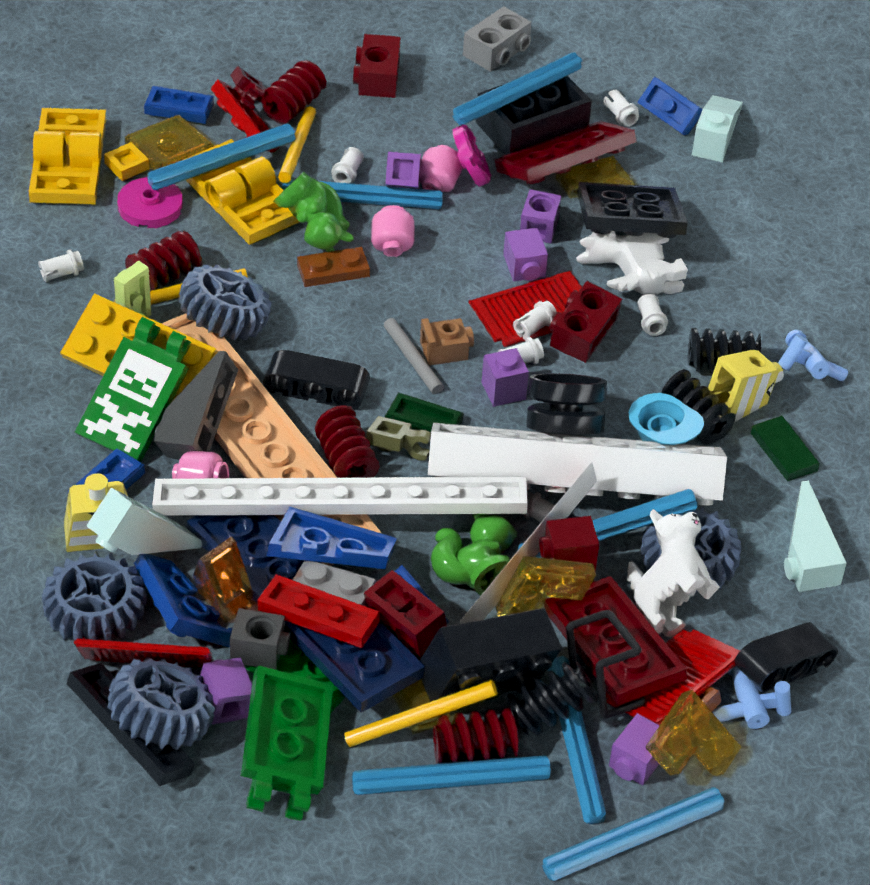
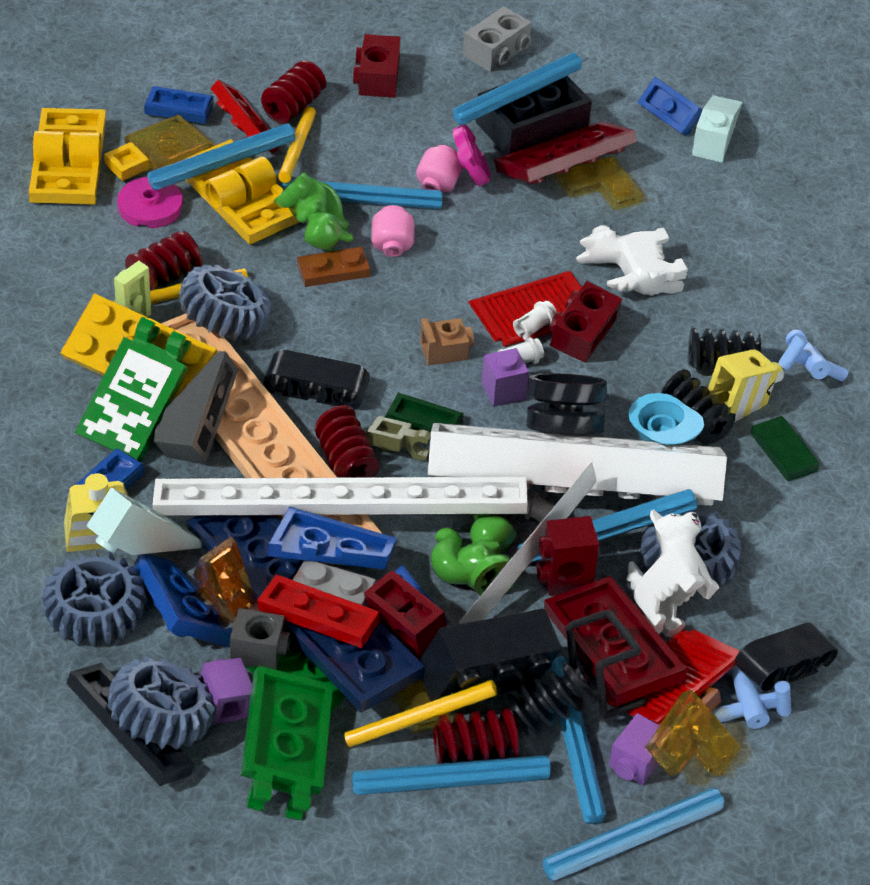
(61, 266): white pin -> none
(127, 651): red window -> none
(200, 465): bright pink head -> none
(248, 87): dark red plate -> none
(346, 169): white pin -> none
(403, 170): medium lavender brick -> none
(413, 356): light grey bar -> none
(525, 254): medium lavender brick -> none
(541, 212): medium lavender brick -> none
(544, 578): clear yellow plate -> none
(625, 112): white pin -> none
(631, 209): black plate -> none
(654, 320): white pin -> none
(813, 552): light aqua slope -> none

